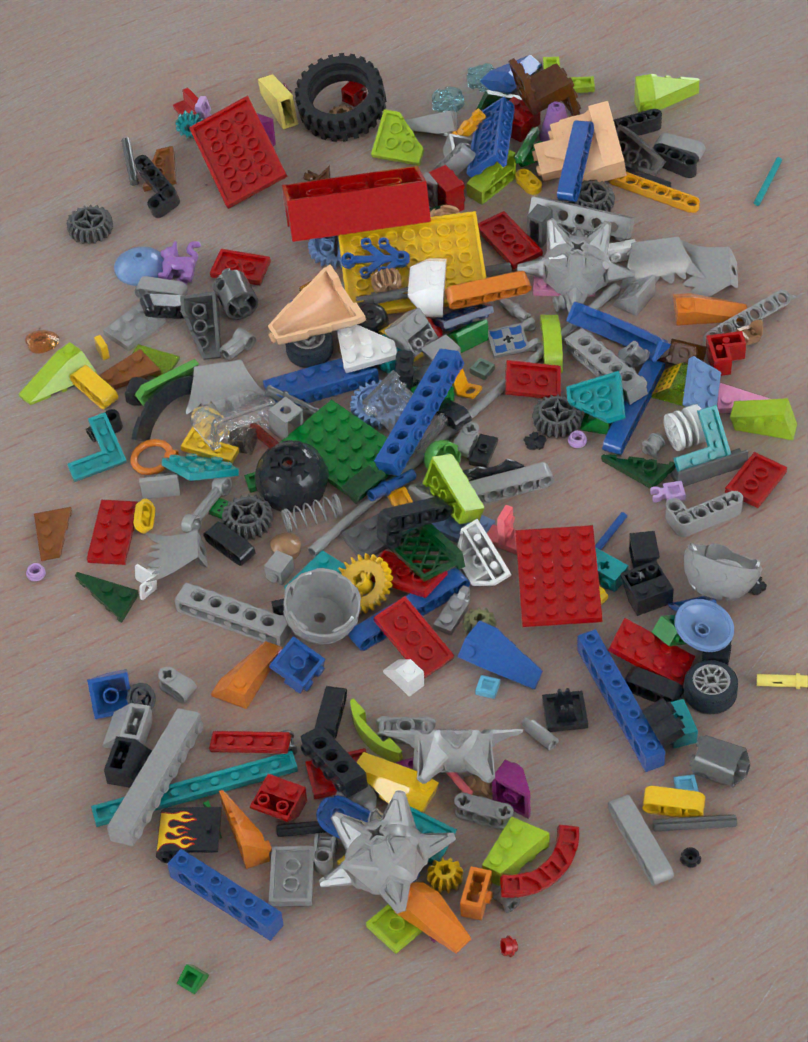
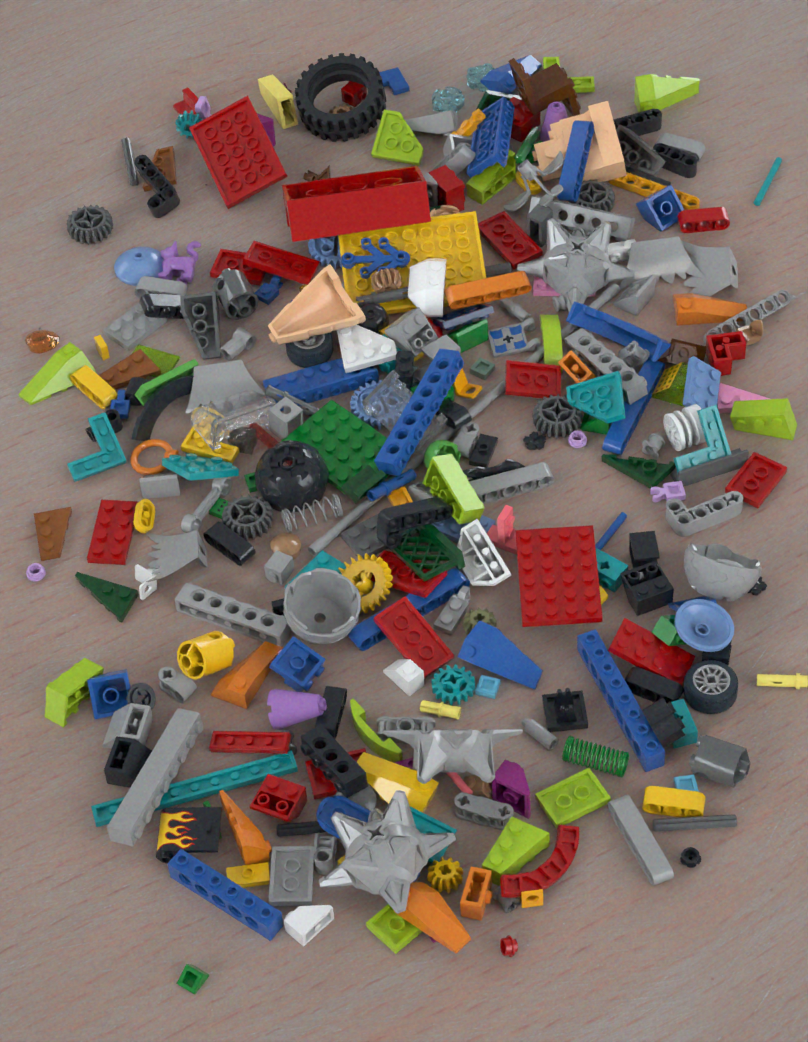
(69, 691): none -> lime wedge
(121, 405): none -> blue plate
(205, 654): none -> yellow cylinder
(250, 875): none -> yellow plate
(269, 292): none -> blue plate
(281, 262): none -> red plate
(293, 707): none -> medium lavender cone
(307, 922): none -> white slope
(395, 80): none -> blue tile
(440, 709): none -> light yellow axle
(453, 684): none -> teal gear
(529, 172): none -> light grey plant
(532, 898): none -> light orange bracket
(572, 798): none -> lime plate
(576, 367): none -> orange brick
(622, 761): none -> green piece
(661, 208): none -> blue slope
(703, 220): none -> red beam

